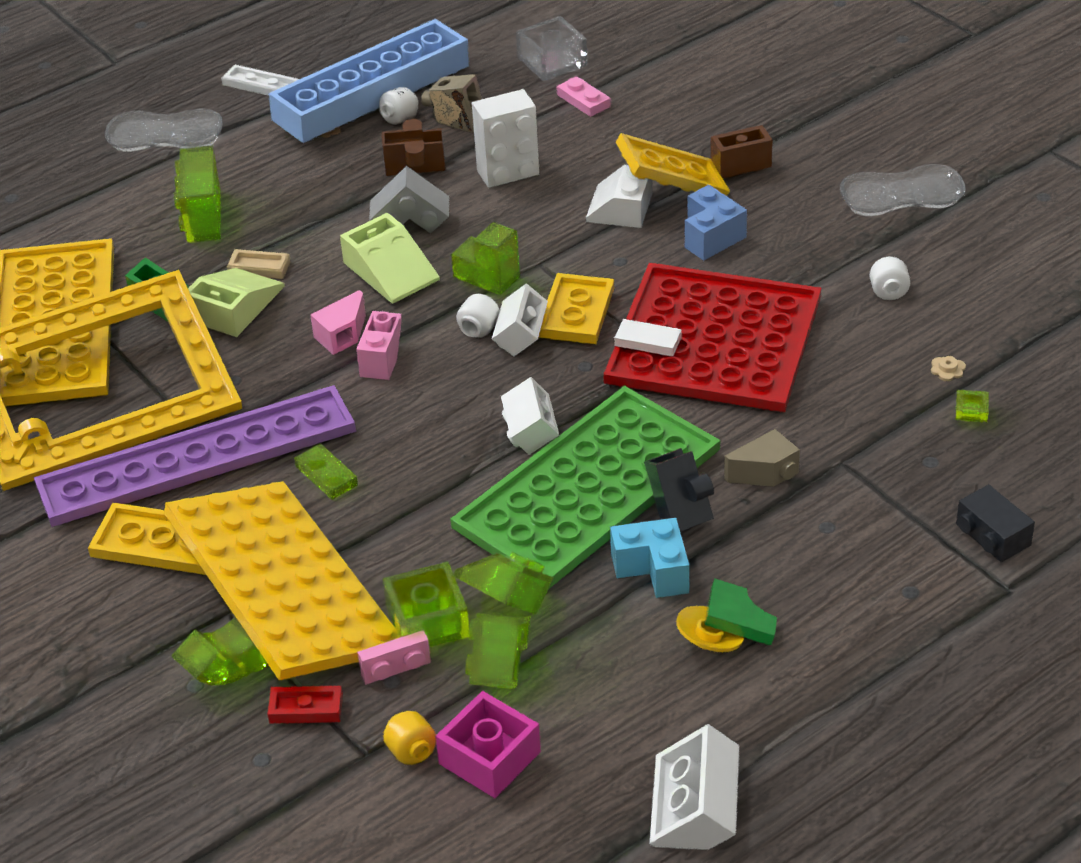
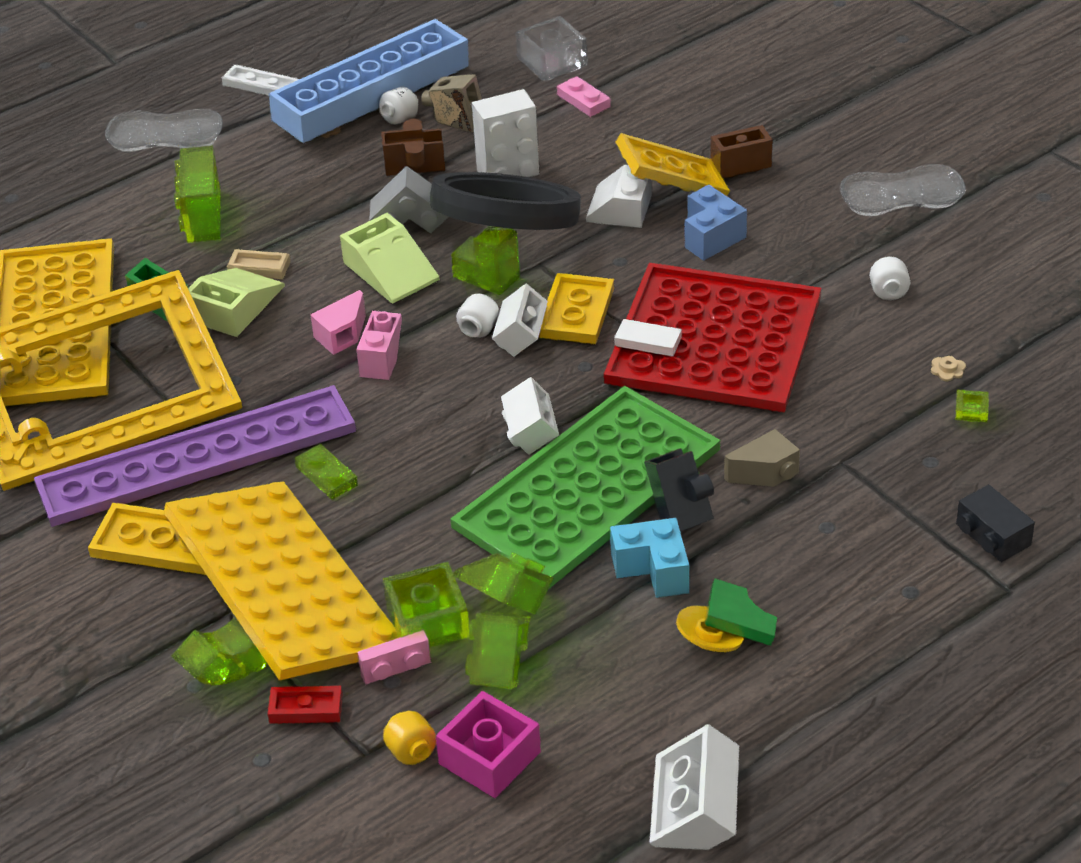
(505, 200): none -> black tyre

